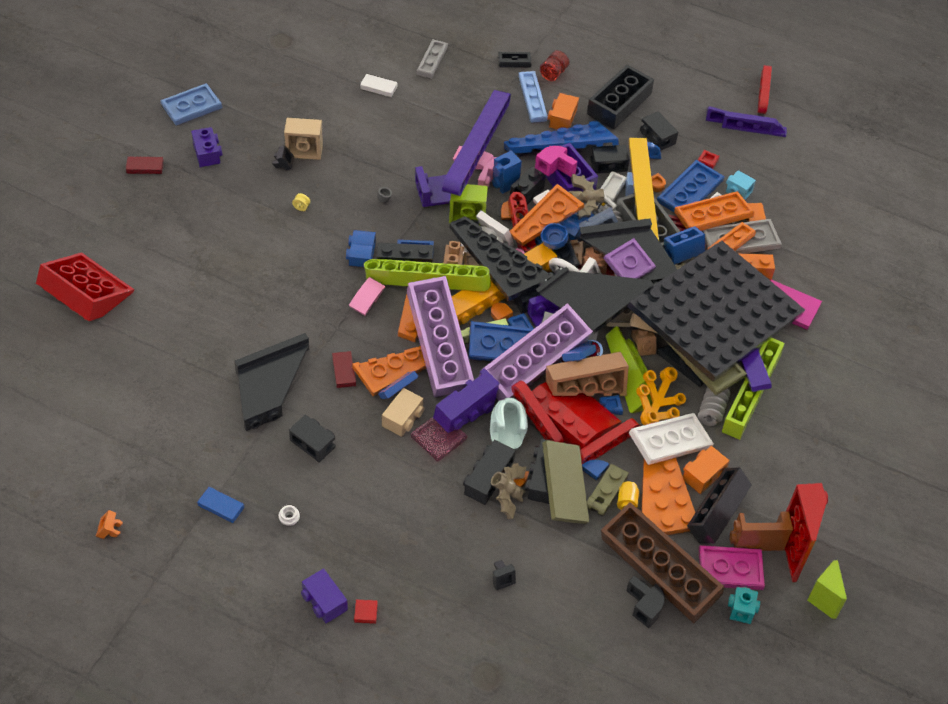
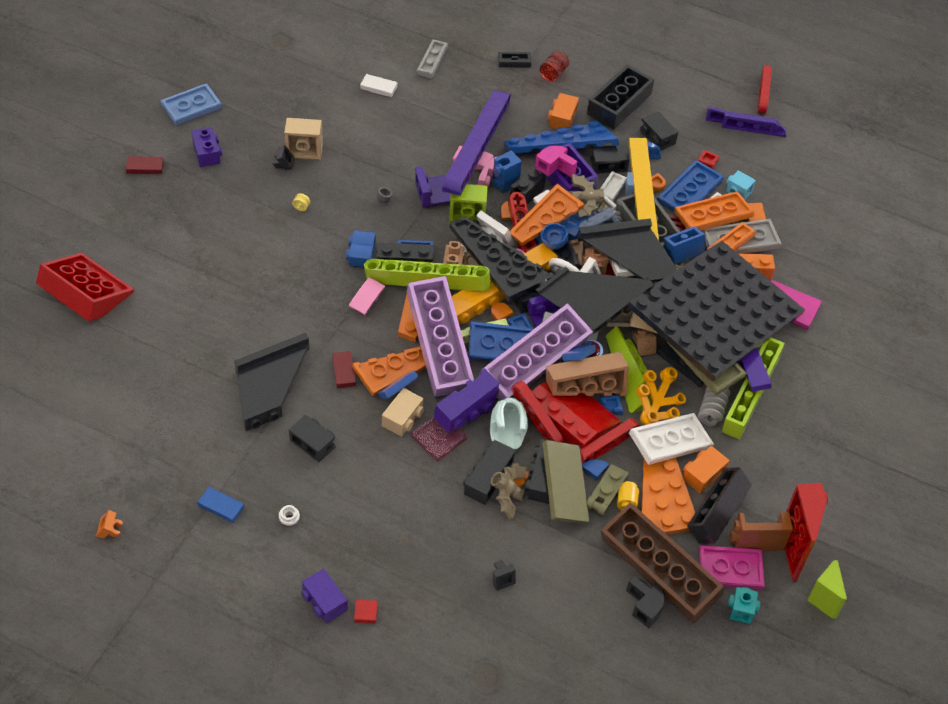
(533, 97): light blue tile -> none
(629, 260): medium lavender tile -> none

